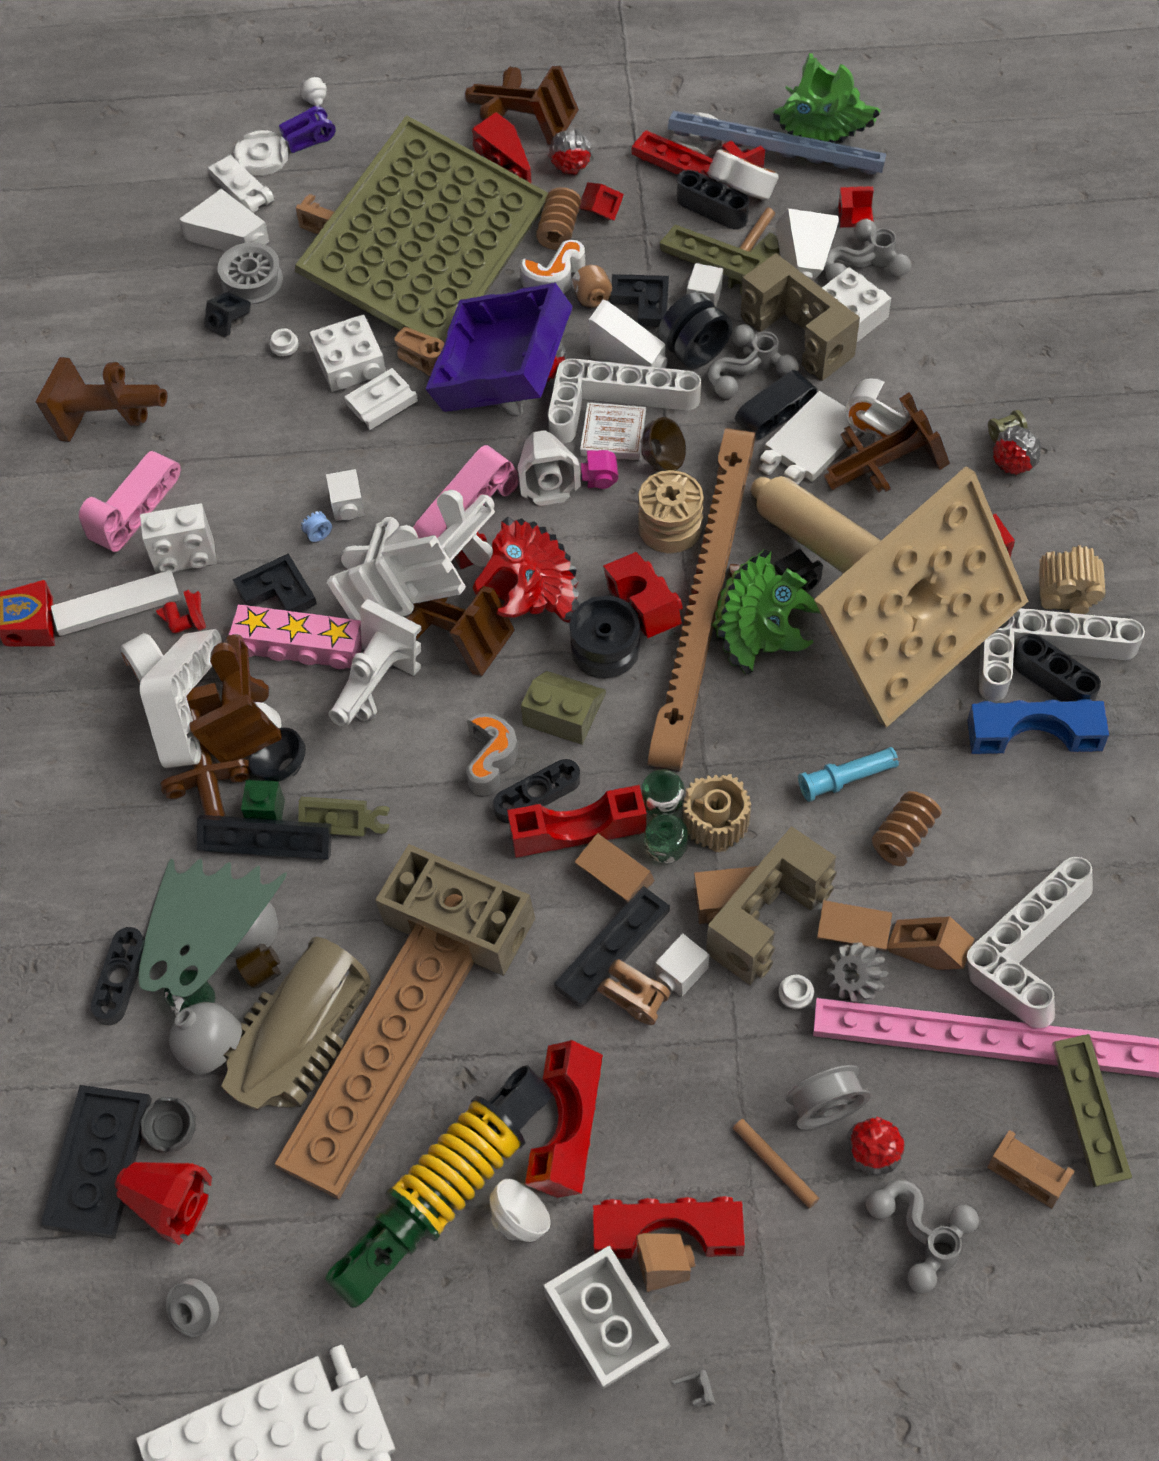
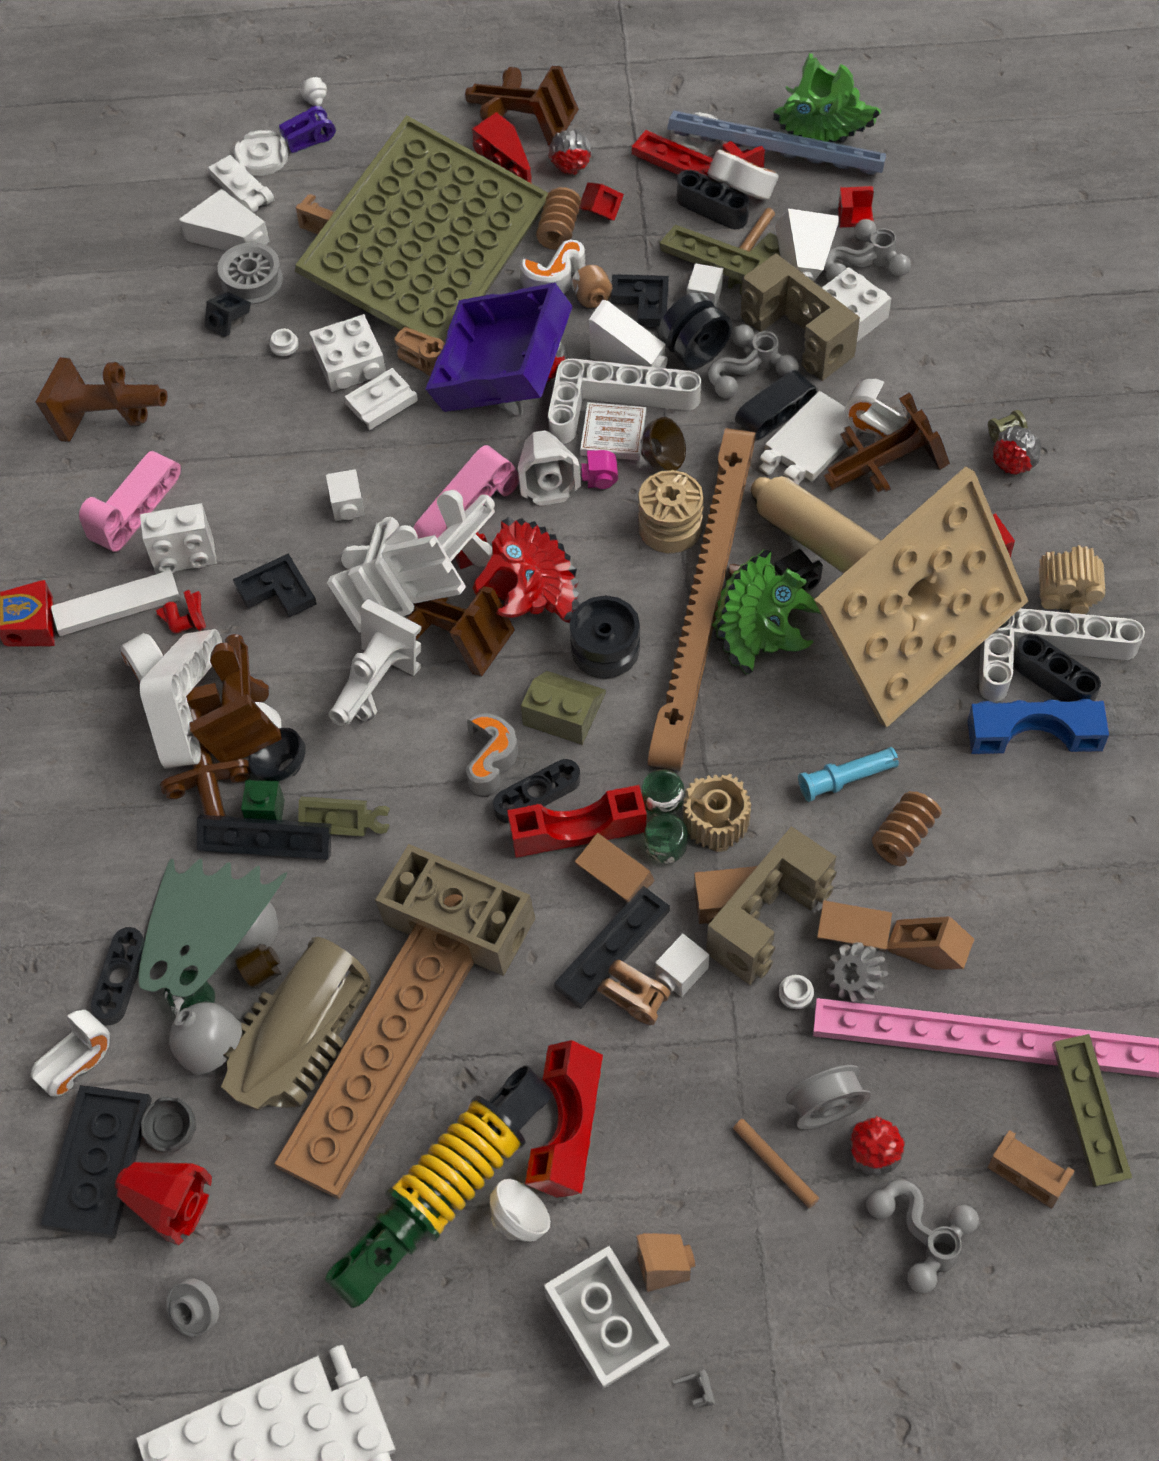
(73, 1054): none -> white animal
(298, 636): bright pink brick -> none
(316, 526): light blue bush -> none
(648, 594): red arch -> none
(714, 1224): red arch -> none
(1070, 887): white beam -> none

